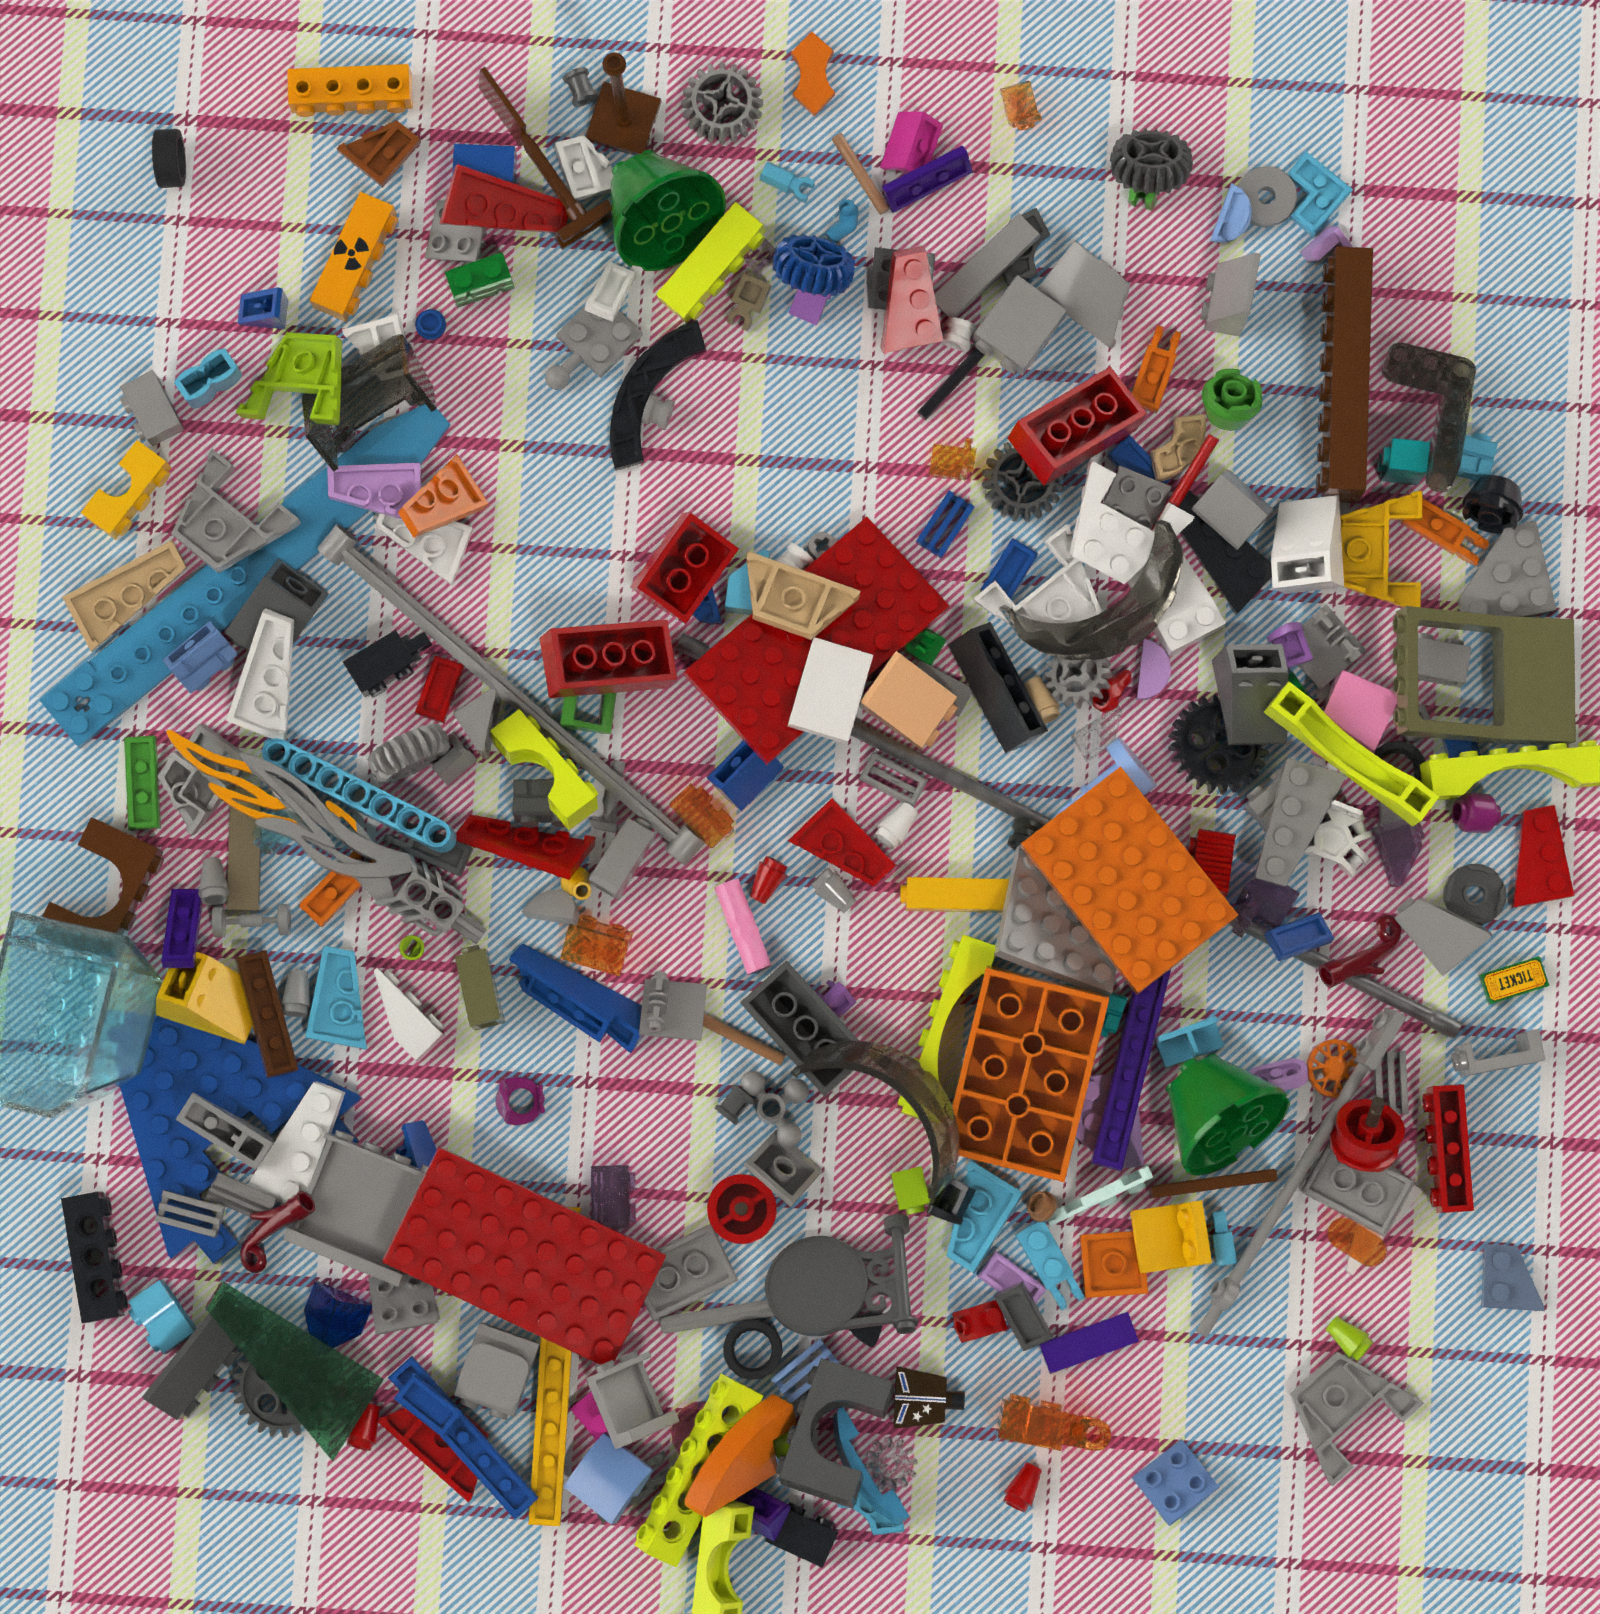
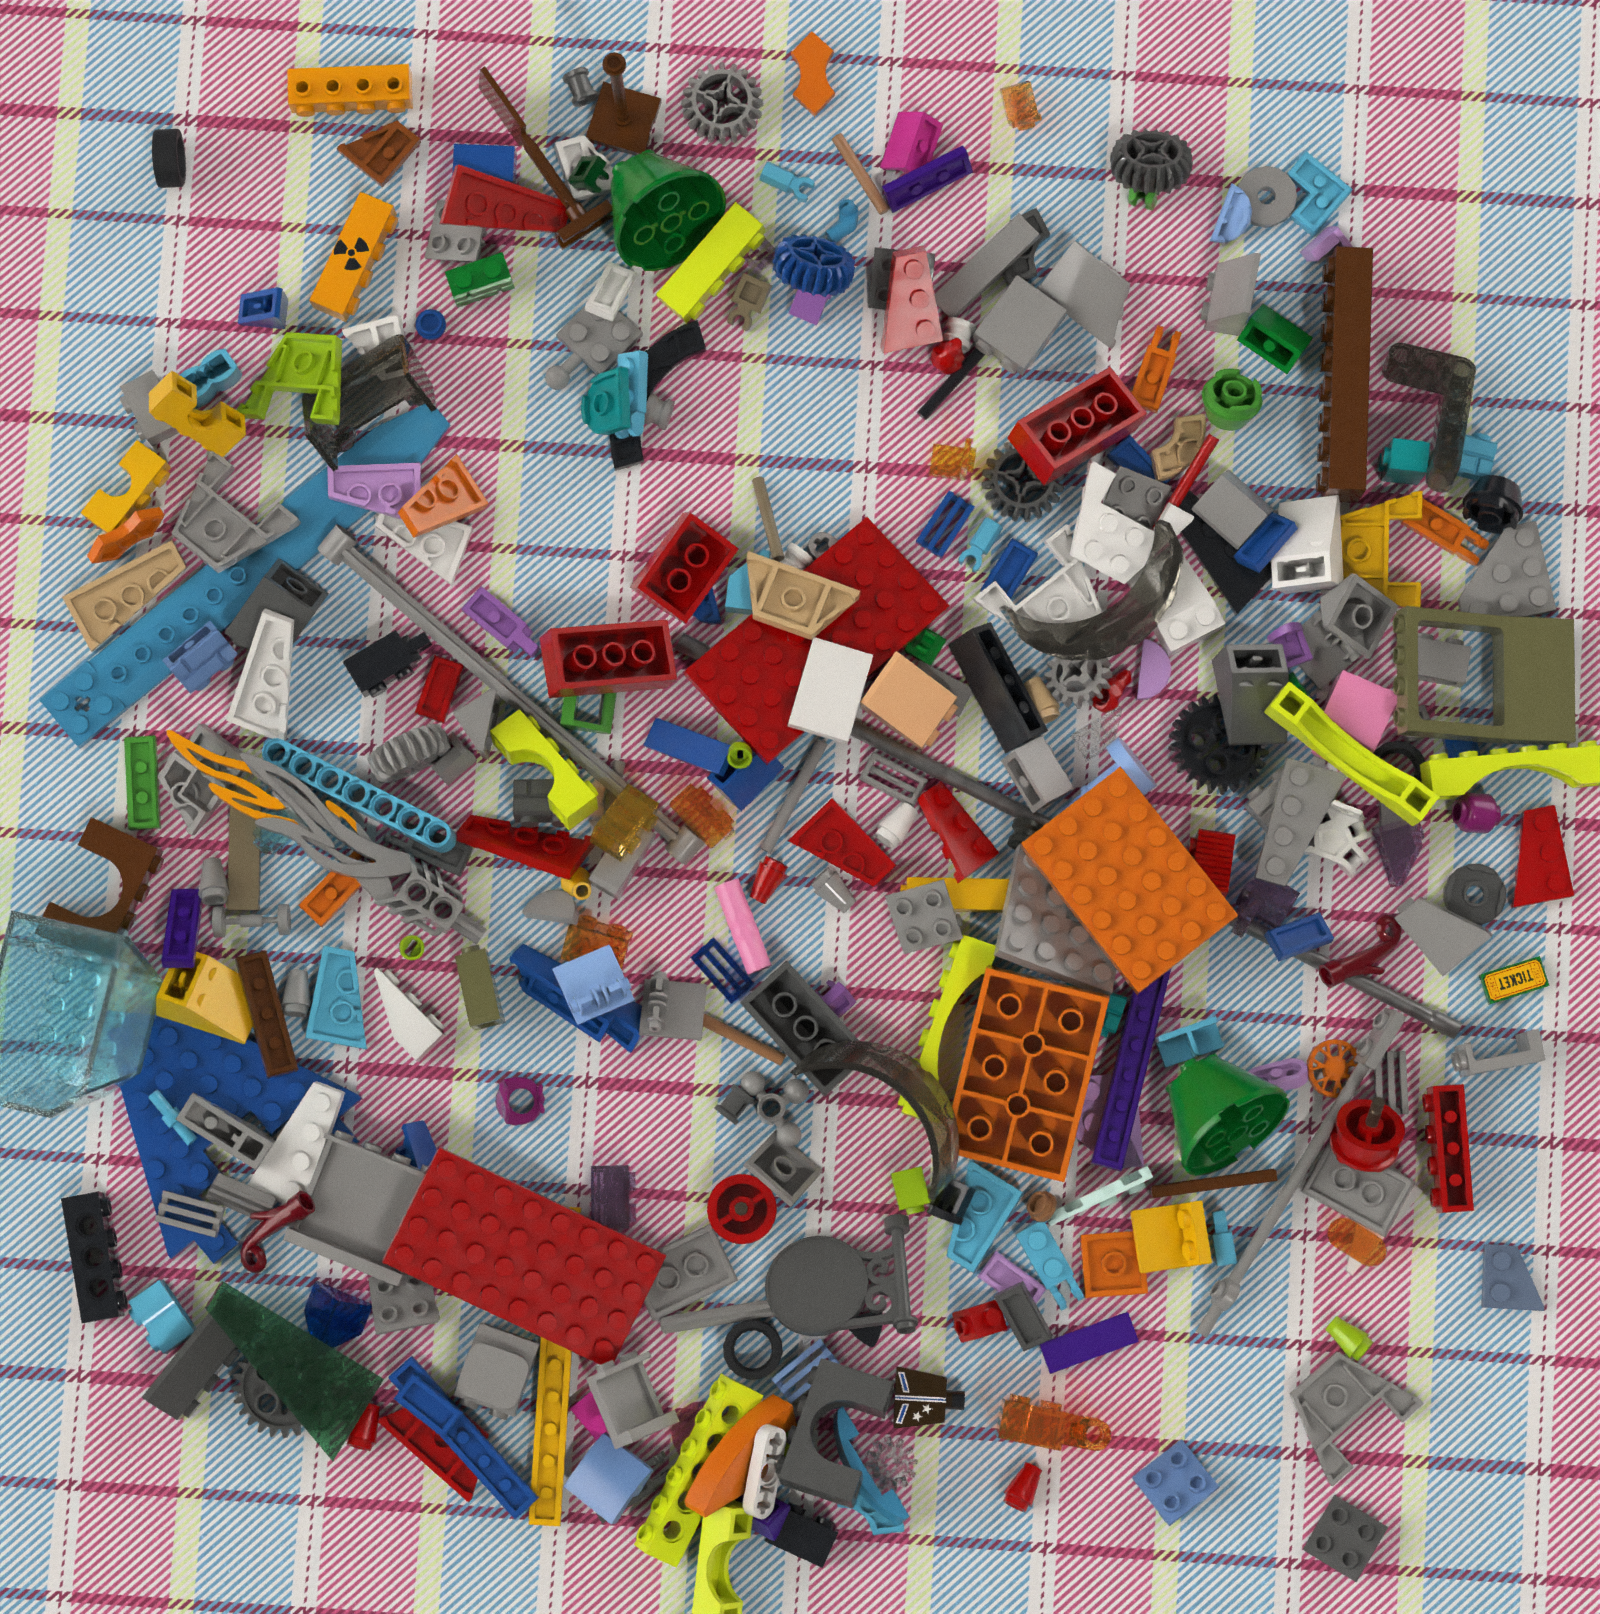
(114, 543): none -> orange tile
(169, 1116): none -> medium azure bar
(214, 429): none -> yellow arch
(500, 622): none -> medium lavender hinge
(587, 172): none -> dark green tile
(593, 984): none -> light blue hinge
(607, 402): none -> teal tile
(624, 823): none -> clear yellow brick
(637, 369): none -> medium azure hinge
(688, 746): none -> blue tile
(705, 951): none -> clear blue tile
(732, 755): none -> lime hinge
(753, 1492): none -> white beam
(768, 519): none -> dark tan bar
(793, 796): none -> light grey bar
(924, 916): none -> light grey hinge
(948, 356): none -> red animal
(961, 836): none -> red wing
(981, 542): none -> medium azure bar
(1037, 774): none -> light grey brick
(1265, 542): none -> blue tile
(1274, 338): none -> green brick
(1345, 1538): none -> dark grey hinge
(1357, 614): none -> light grey slope

